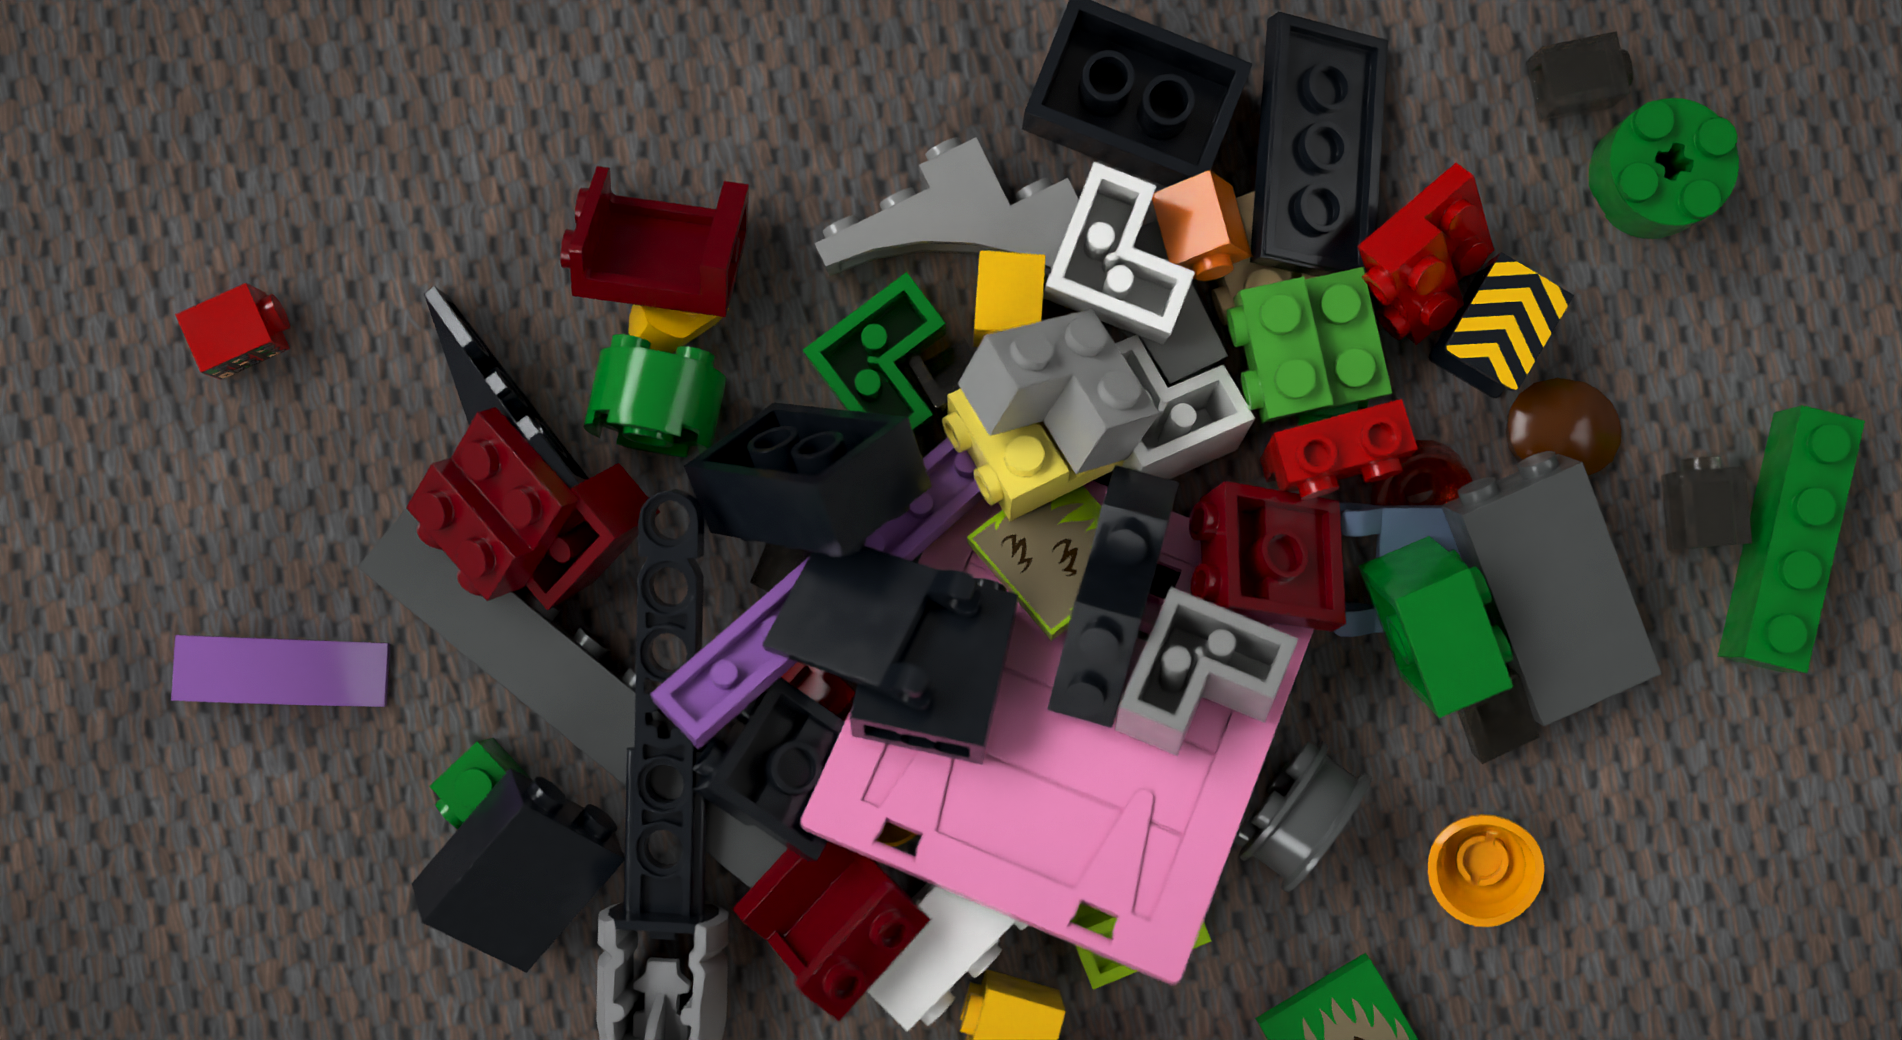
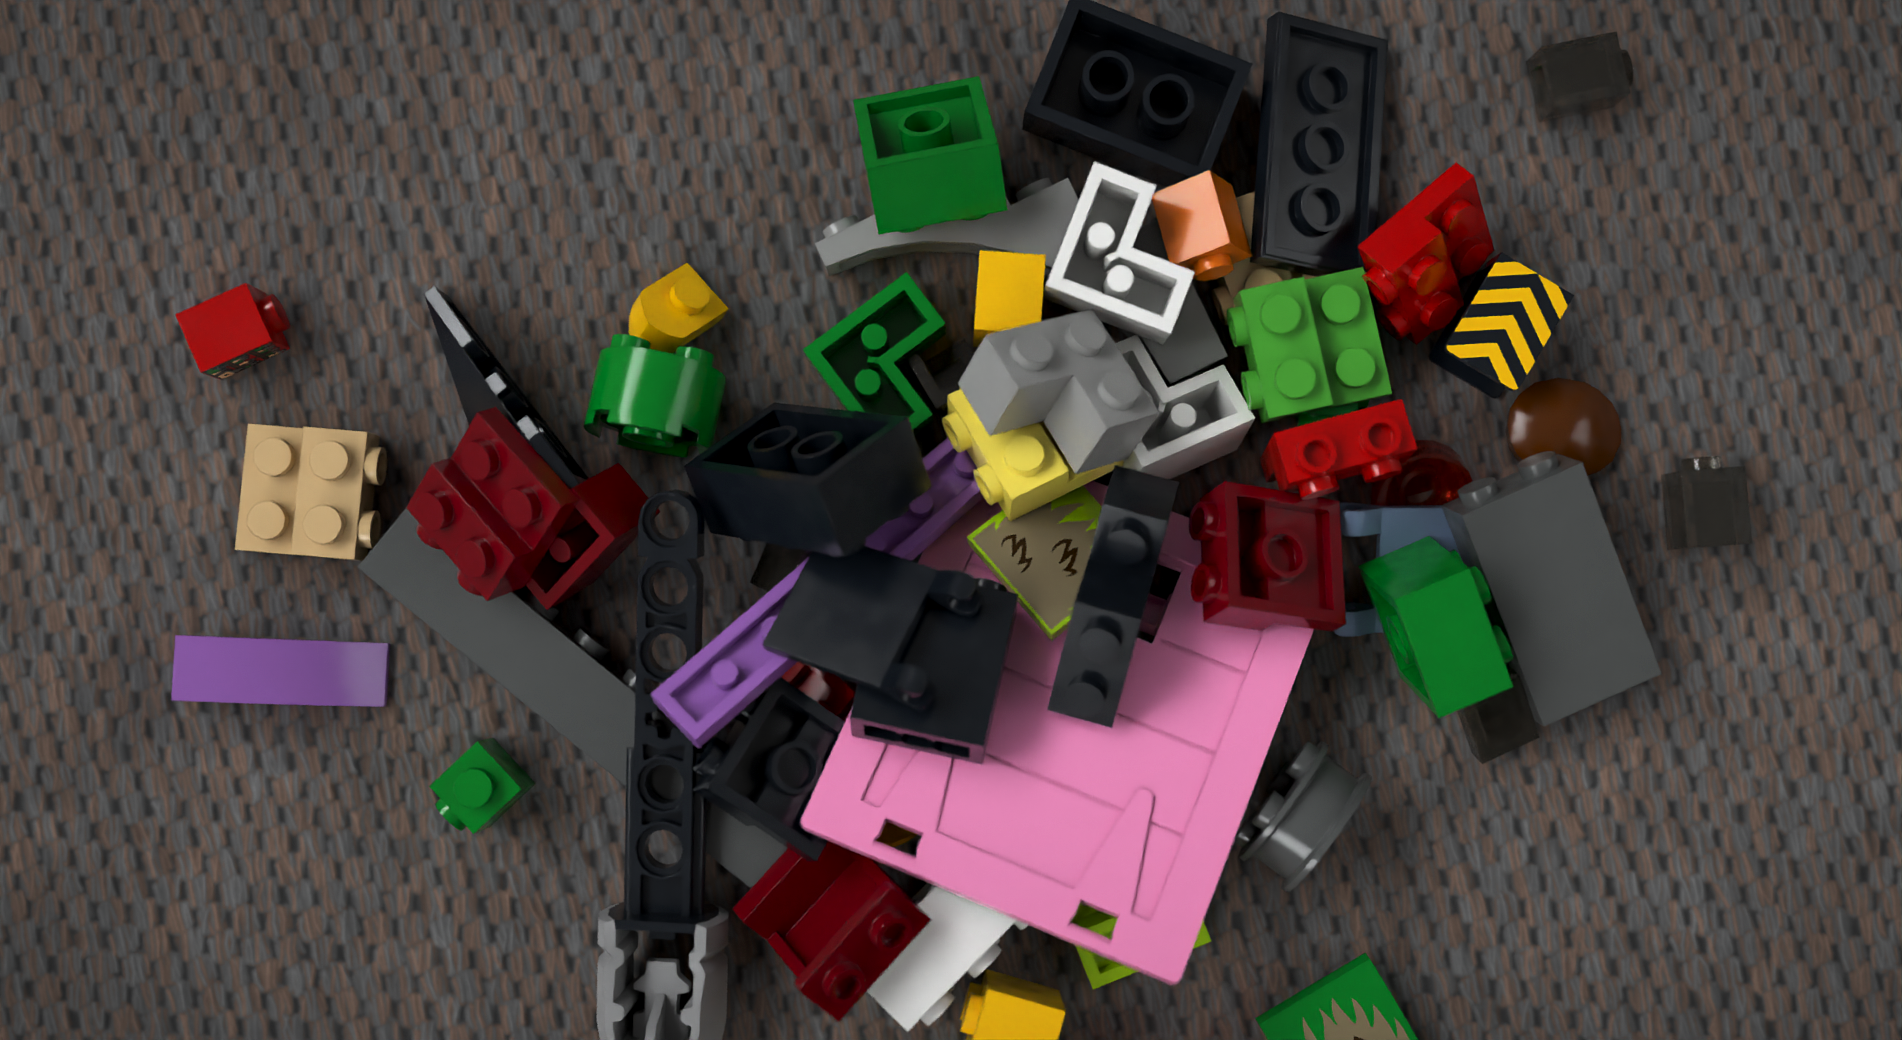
(310, 492): none -> tan plate
(518, 870): black brick -> none
(656, 249): dark red panel -> none
(930, 155): none -> green slope
(1200, 654): light grey brick -> none
(1485, 869): light orange helmet -> none
(1694, 150): green brick -> none
(1793, 539): green brick -> none

